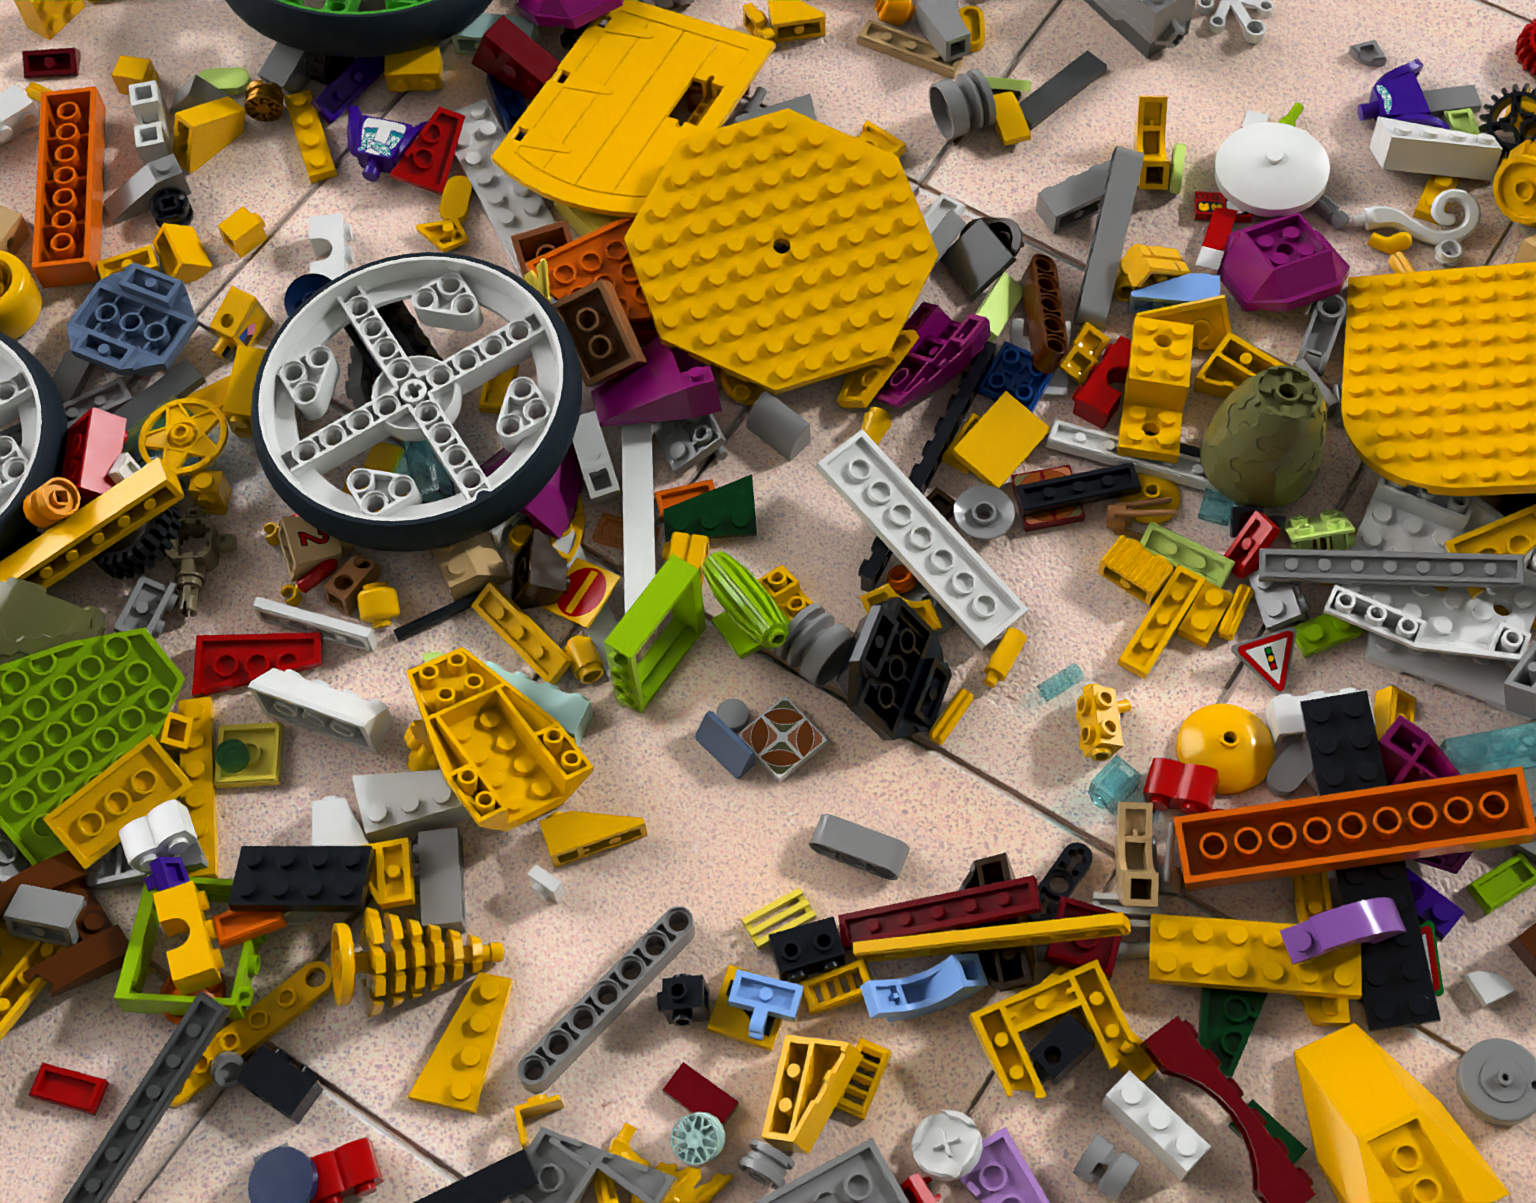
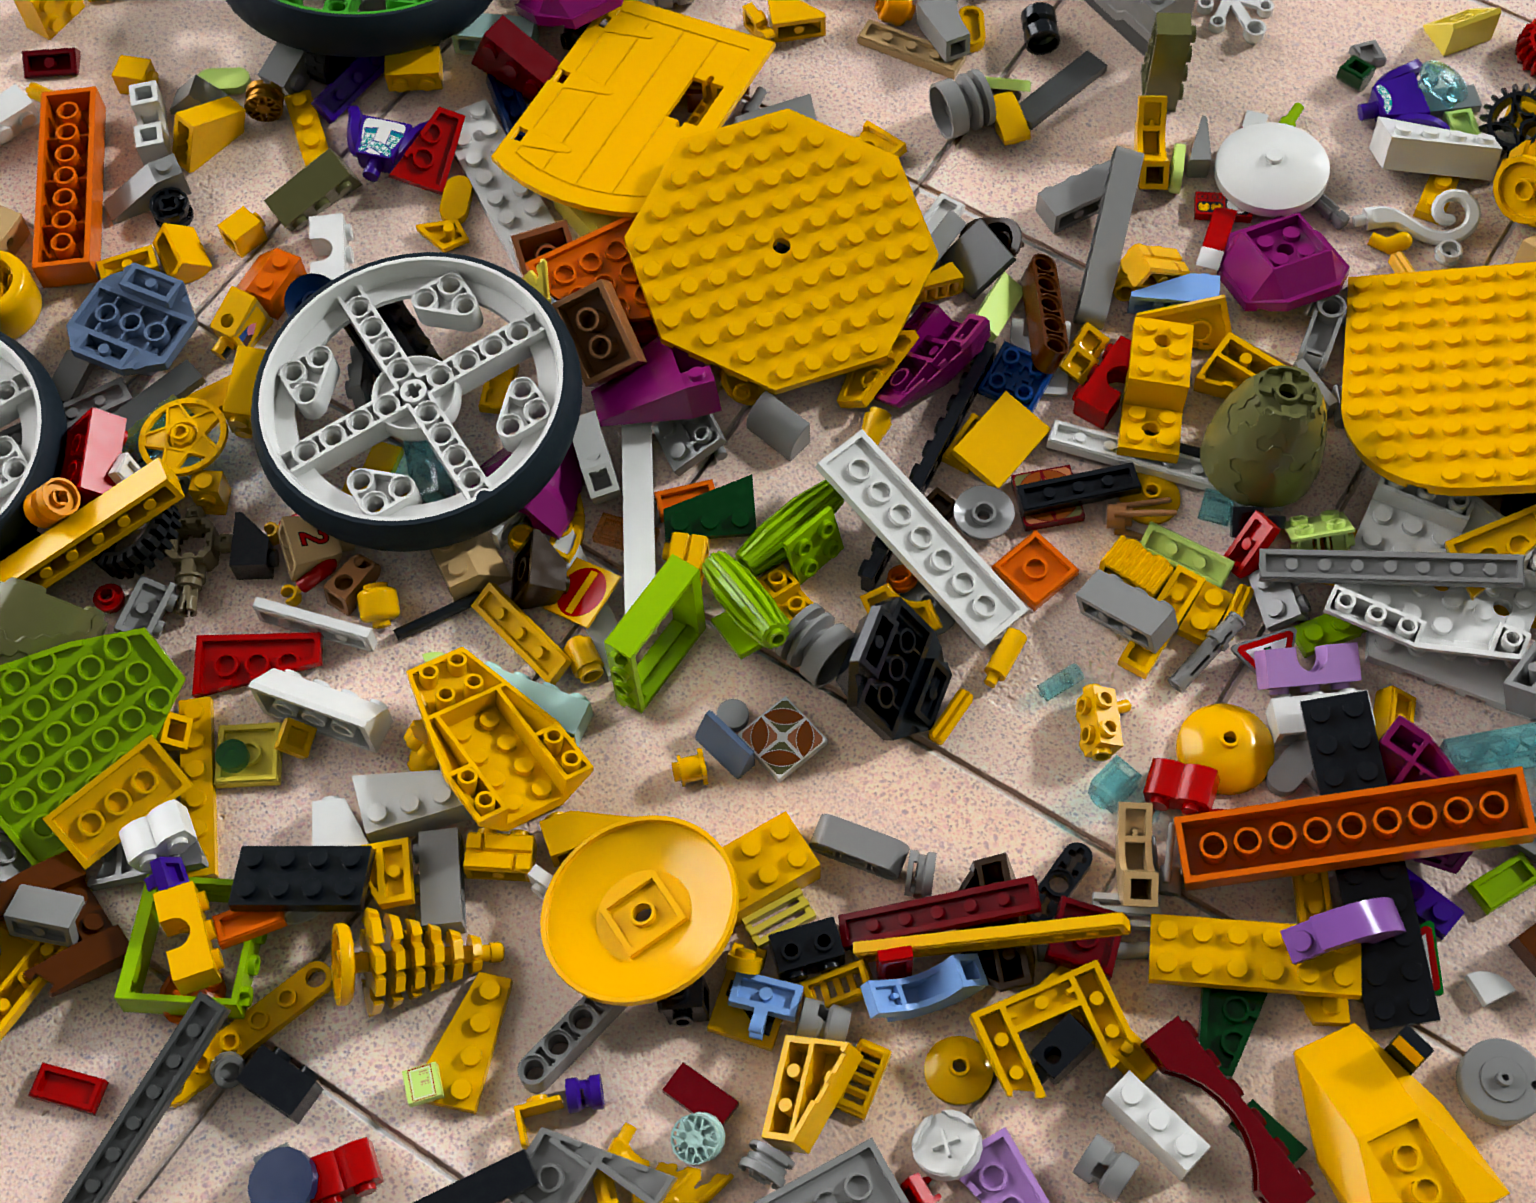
(112, 604): none -> red plate
(251, 551): none -> black slope
(270, 279): none -> orange slope
(295, 738): none -> yellow plate
(312, 190): none -> olive wedge
(423, 1084): none -> yellowish green tile
(499, 855): none -> yellow brick
(592, 1093): none -> dark purple wheel
(612, 877): none -> yellow dish
(690, 769): none -> yellow brick
(746, 960): none -> yellow plate
(771, 864): none -> yellow brick
(798, 531): none -> lime plate
(823, 1022): none -> light grey wheel
(894, 963): none -> red tile
(924, 873): none -> light grey wheel
(942, 284): none -> yellow slope
(954, 1086): none -> yellow dish
(1035, 570): none -> orange tile
(1040, 28): none -> black wheel
(1127, 610): none -> light grey brick
(1167, 57): none -> olive wedge
(1201, 153): none -> light grey slope
(1215, 642): none -> light grey pin
(1333, 665): none -> lavender arch
(1356, 73): none -> dark green brick
(1409, 1049): none -> black tile
(1443, 83): none -> clear light blue dish
(1463, 29): none -> light yellow slope

